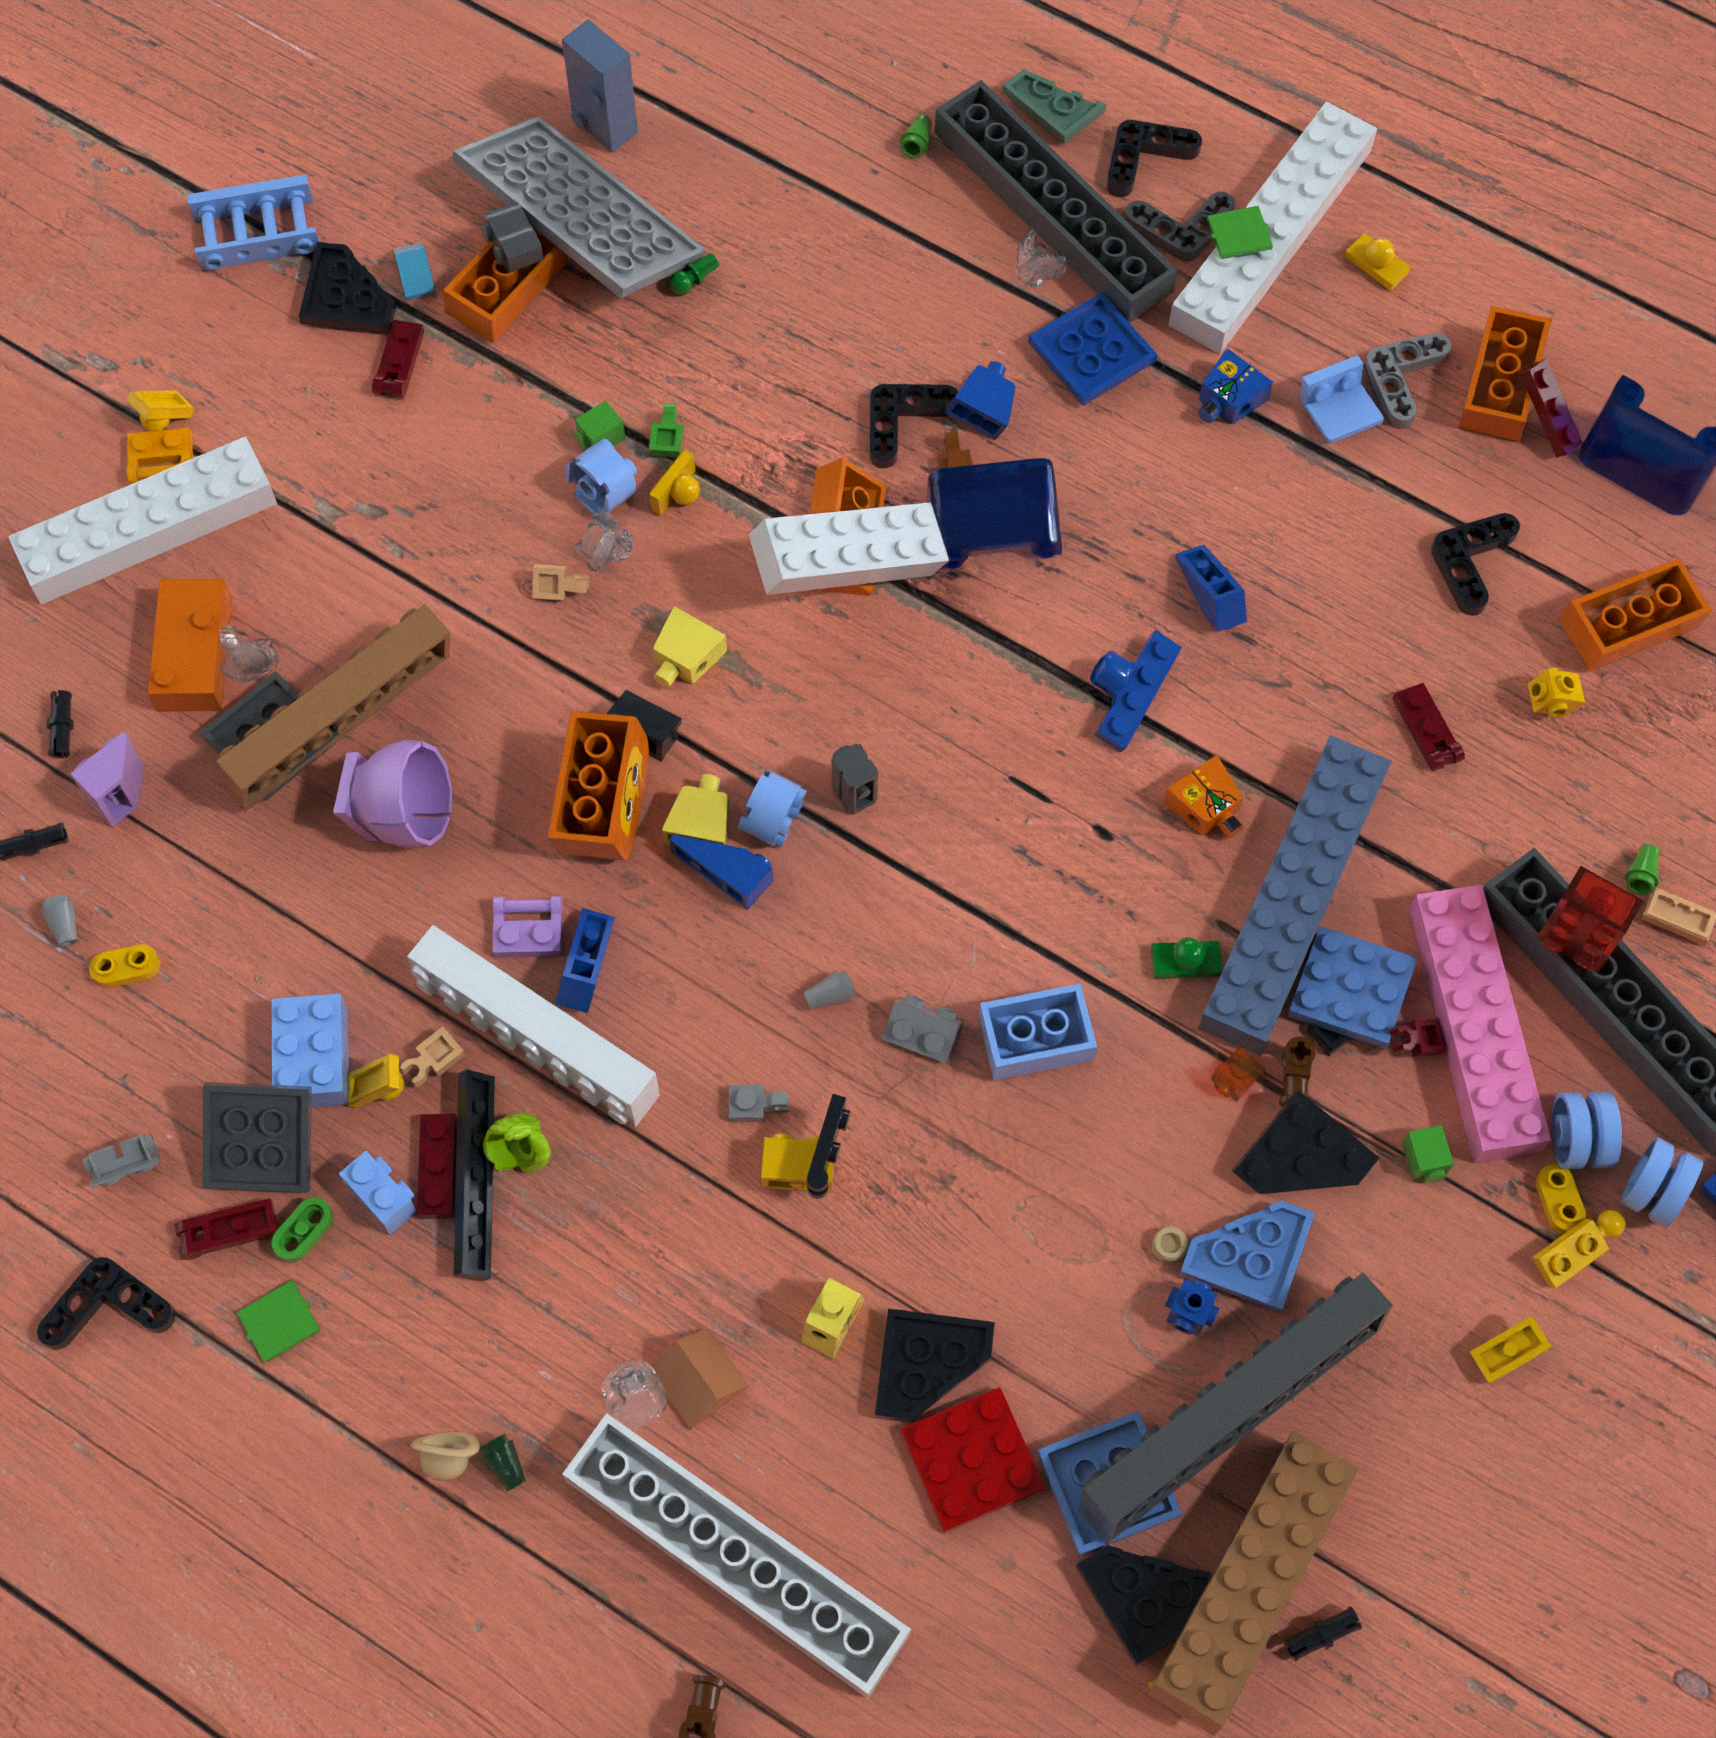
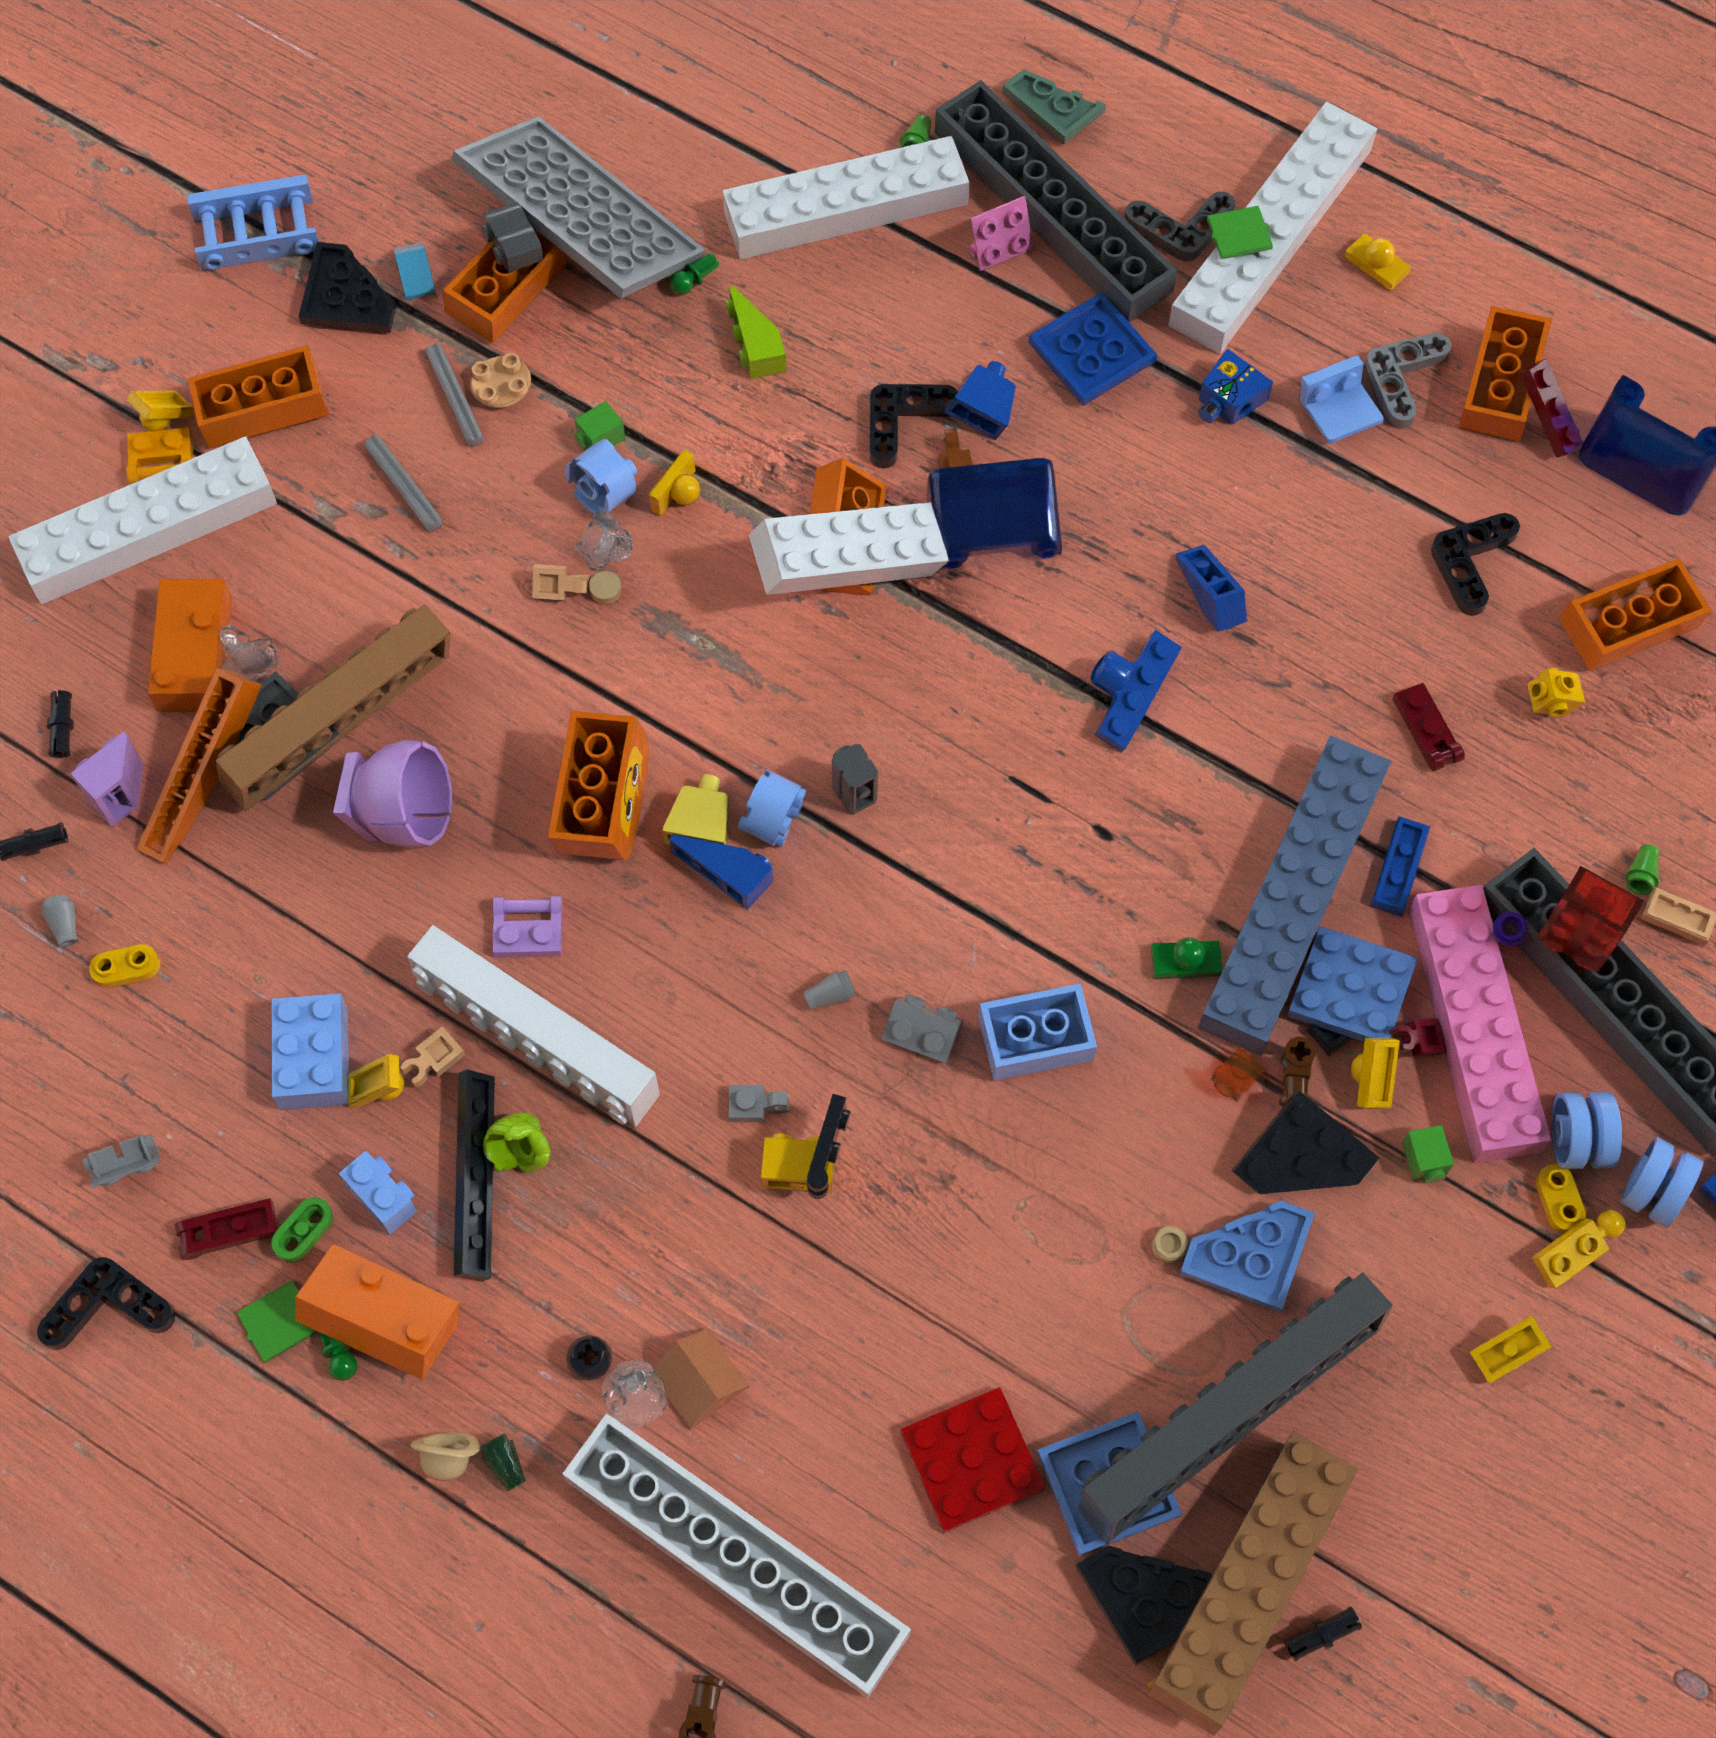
(195, 769): none -> orange slope
(257, 1137): dark grey plate -> none
(258, 396): none -> orange brick
(342, 1364): none -> green axle
(377, 1311): none -> orange brick
(398, 358): dark red plate -> none
(403, 483): none -> light grey axle
(436, 1166): dark red plate -> none
(454, 394): none -> light grey axle
(500, 380): none -> light nougat dish
(579, 1350): none -> black piece
(584, 960): blue slope -> none
(600, 85): sand blue brick -> none
(605, 587): none -> tan tile
(655, 721): black hinge -> none
(667, 436): bright green plate -> none
(686, 648): light yellow torso -> none
(760, 339): none -> lime slope
(832, 1317): light yellow torso -> none
(845, 197): none -> white brick
(927, 1359): black plate -> none
(1001, 233): none -> bright pink hinge
(1037, 262): clear hair -> none
(1143, 143): black beam -> none
(1190, 1319): blue brick -> none
(1207, 799): orange torso -> none
(1376, 1072): none -> yellow tile
(1400, 866): none -> blue tile
(1513, 919): none -> dark purple plate

